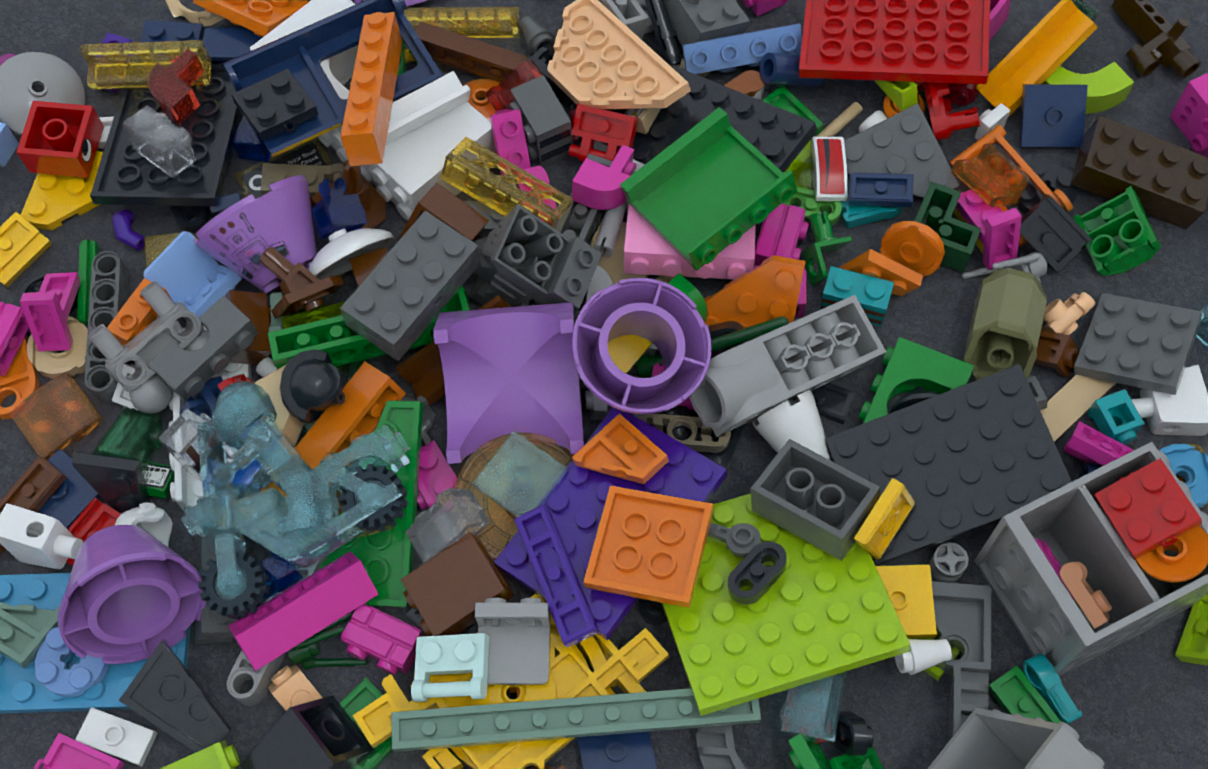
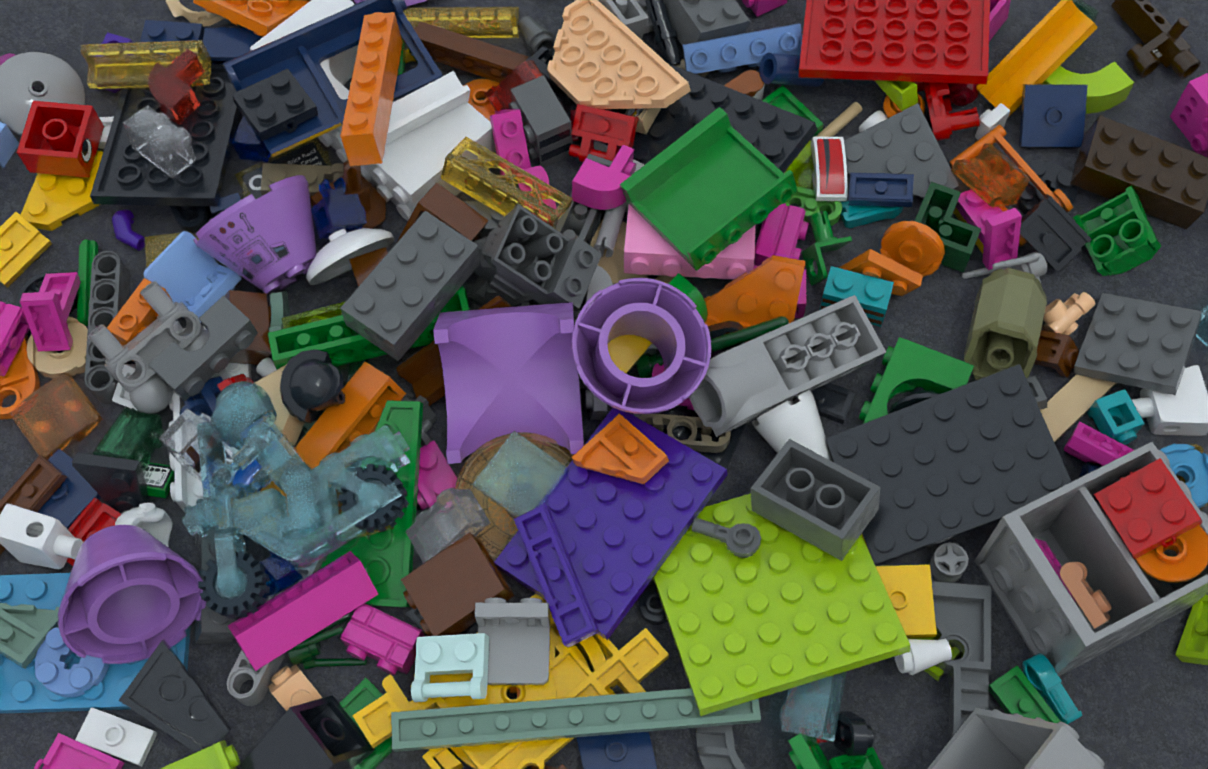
(298, 284): reddish brown piece -> none
(649, 546): orange plate -> none
(754, 574): black plate -> none
(885, 519): yellow plate -> none

